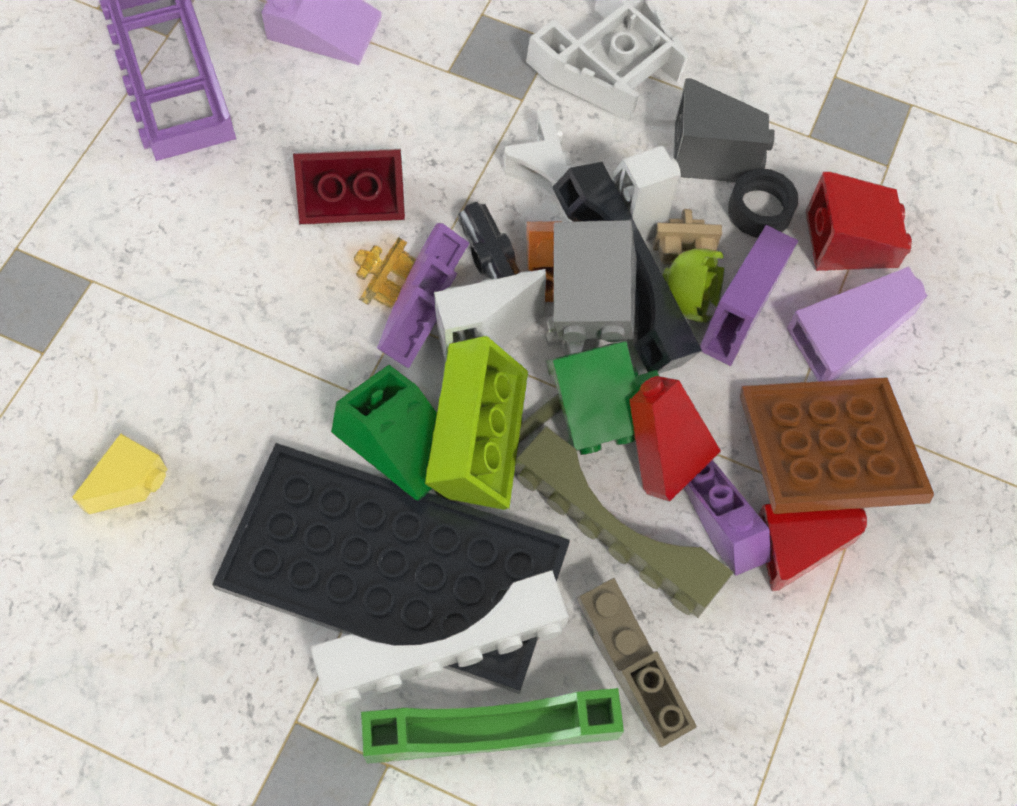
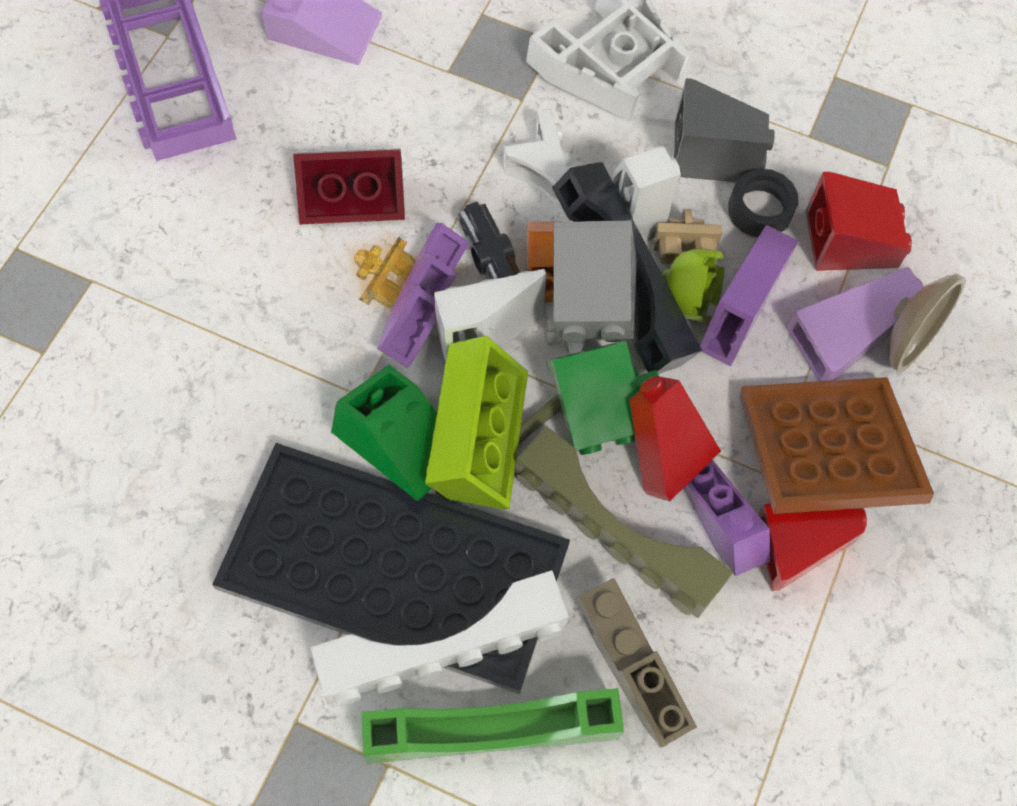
(121, 477): light yellow slope -> none
(922, 318): none -> dark tan dish

